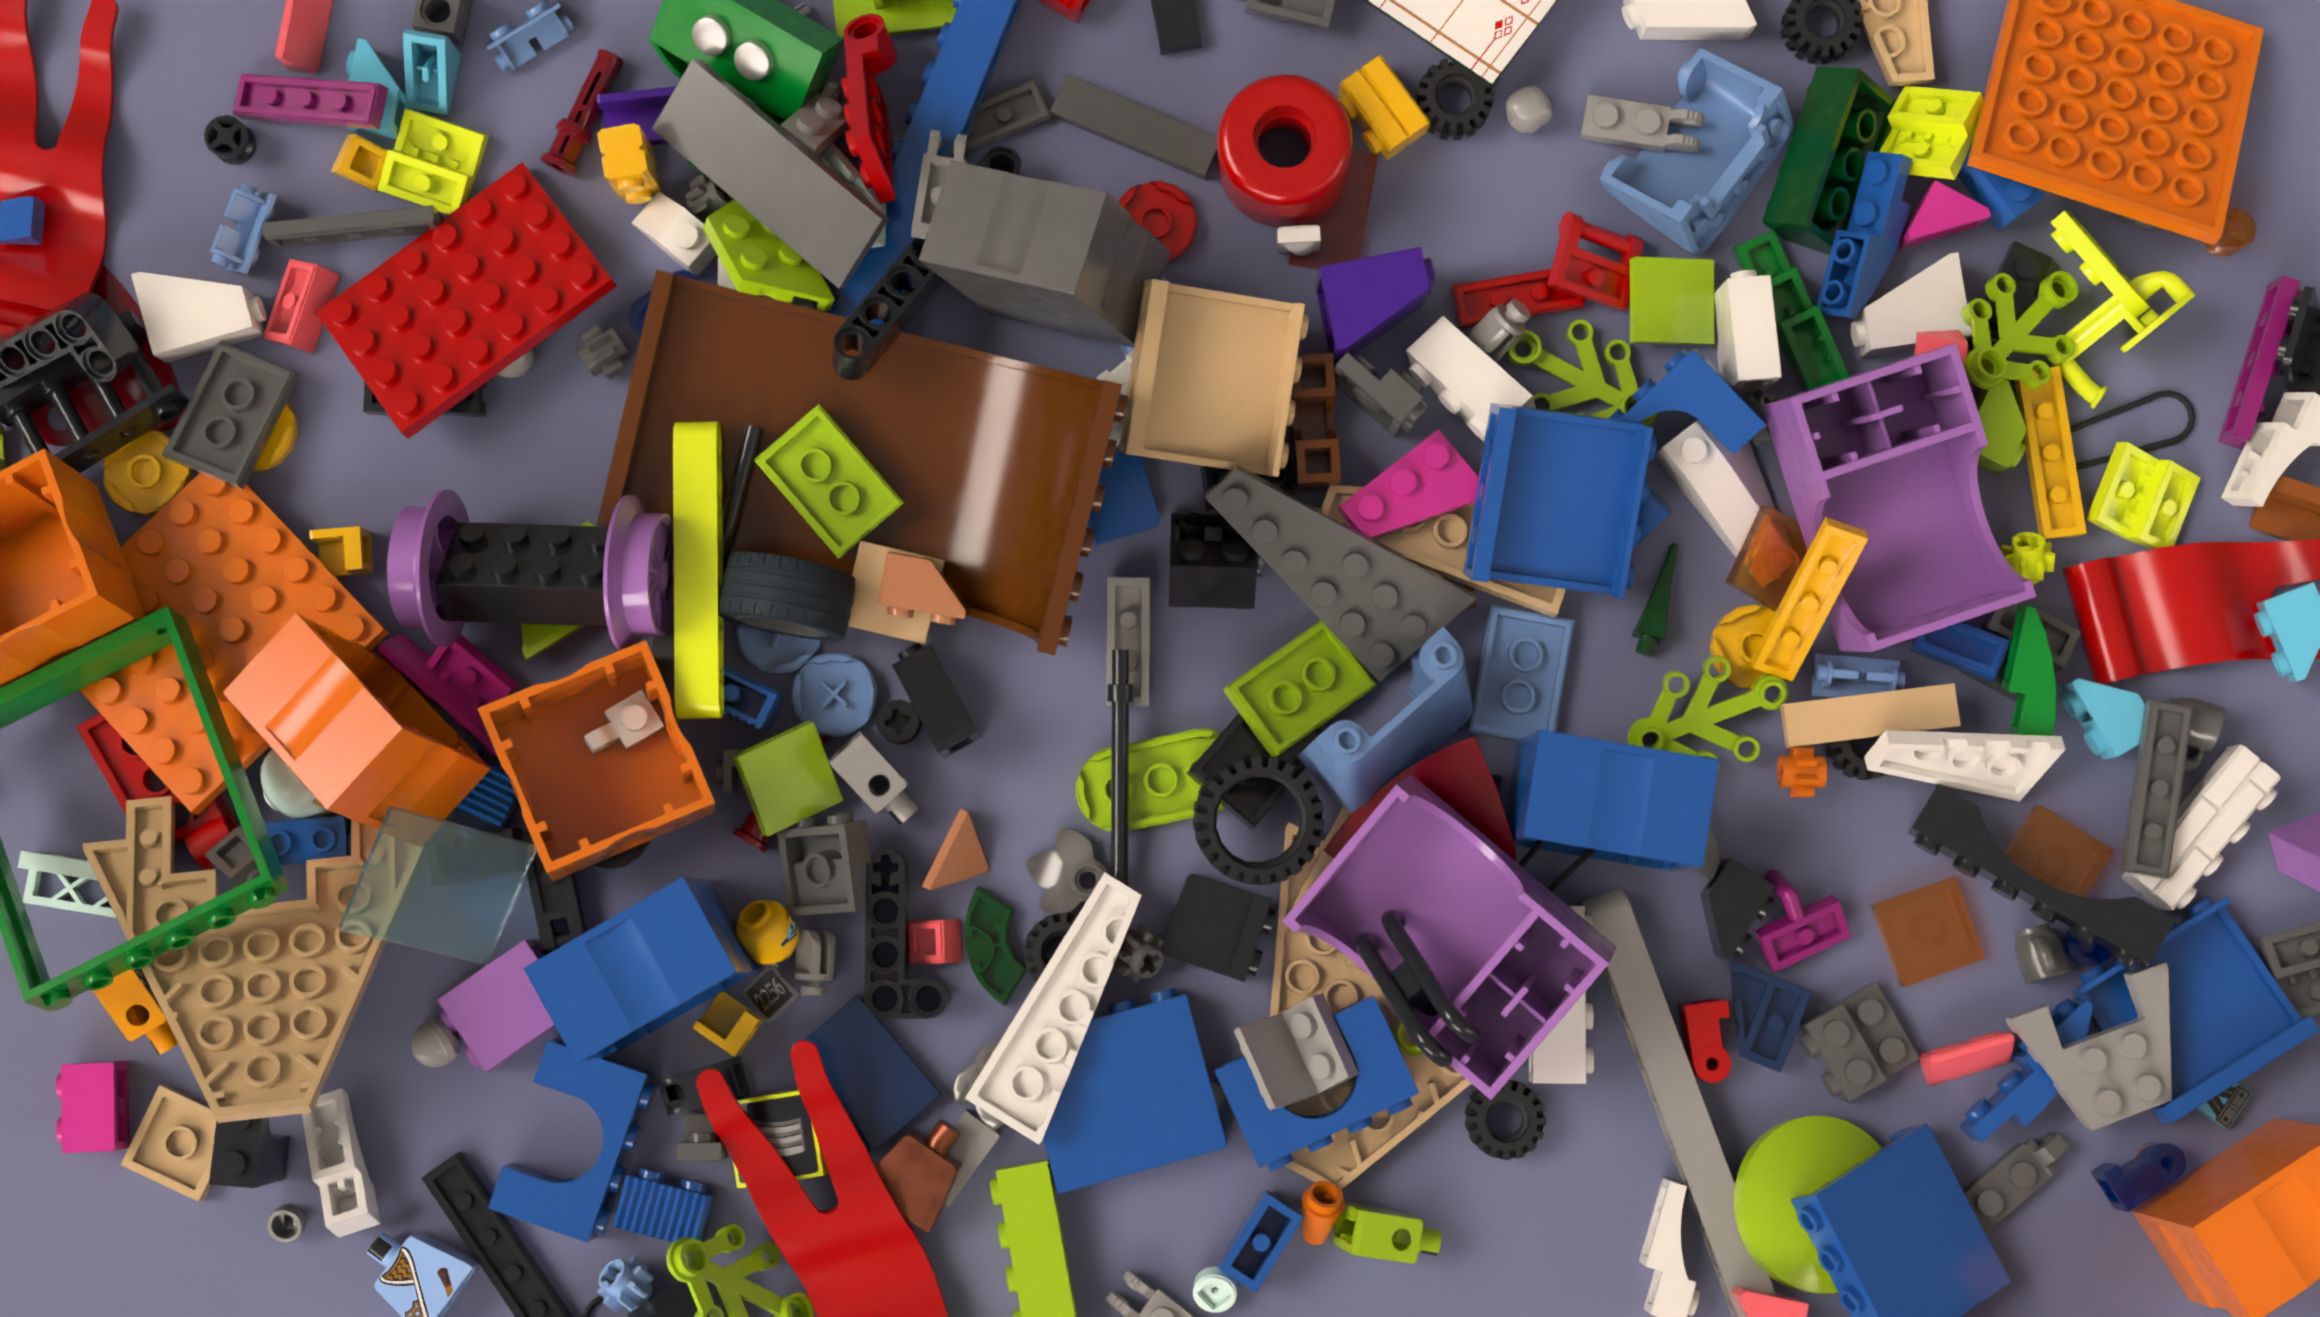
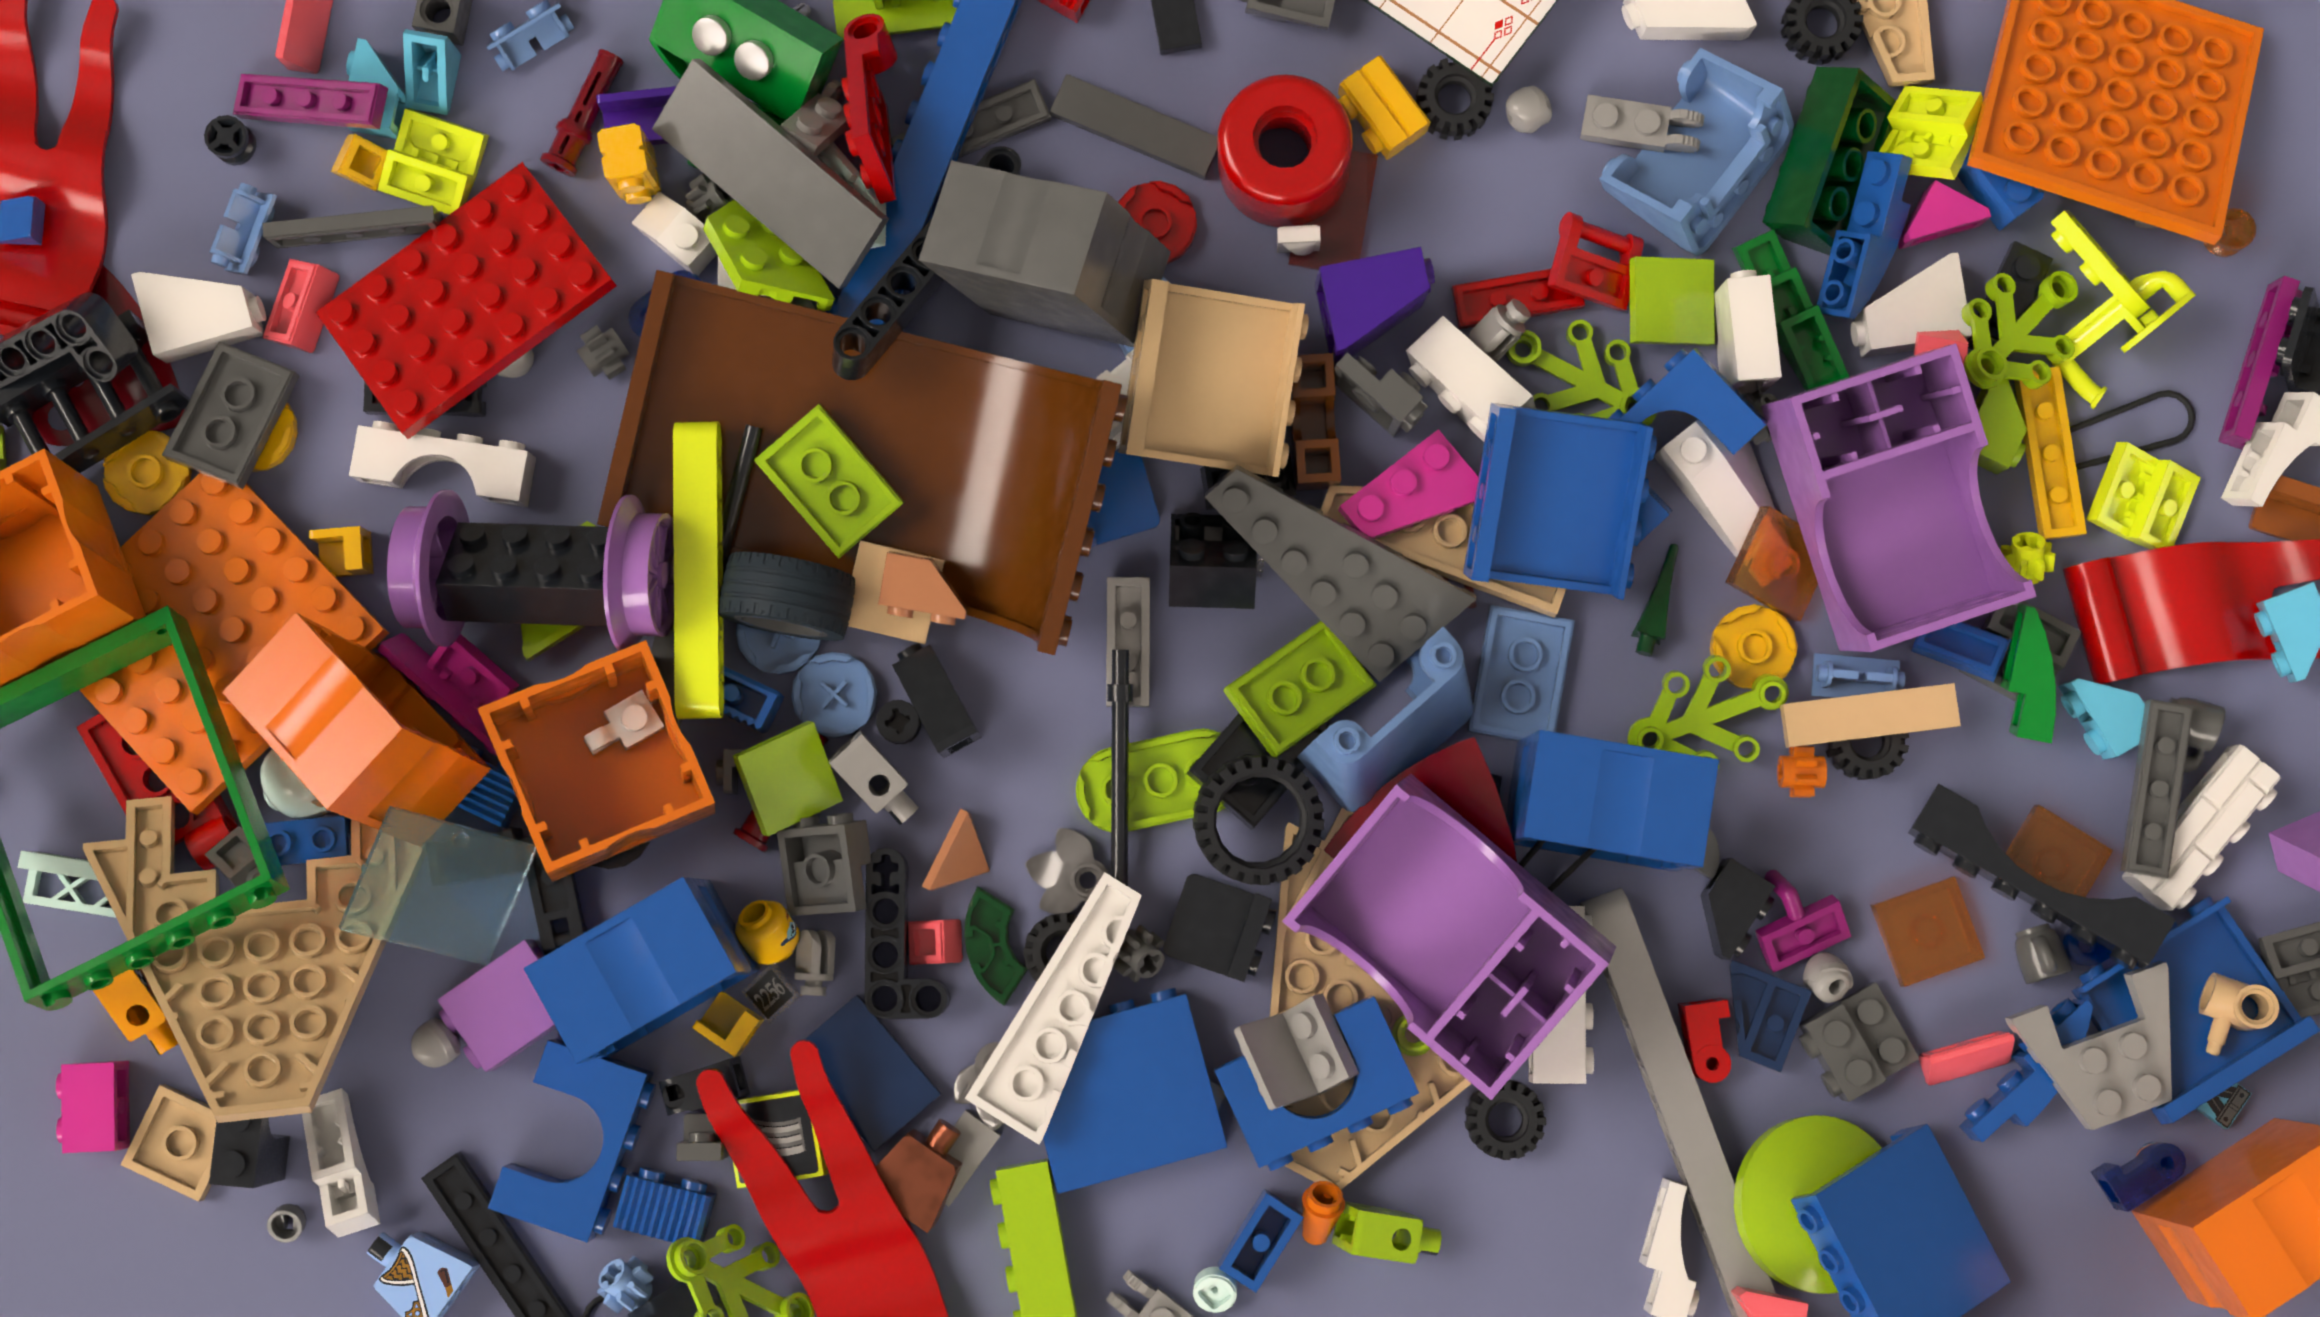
(389, 459): none -> white arch
(931, 180): light grey hinge -> none
(1412, 987): black piece -> none
(1809, 598): yellow plate -> none
(1827, 977): none -> light grey piece
(1971, 762): white wing -> none
(2013, 1178): dark grey hinge -> none
(2223, 1002): none -> tan piece

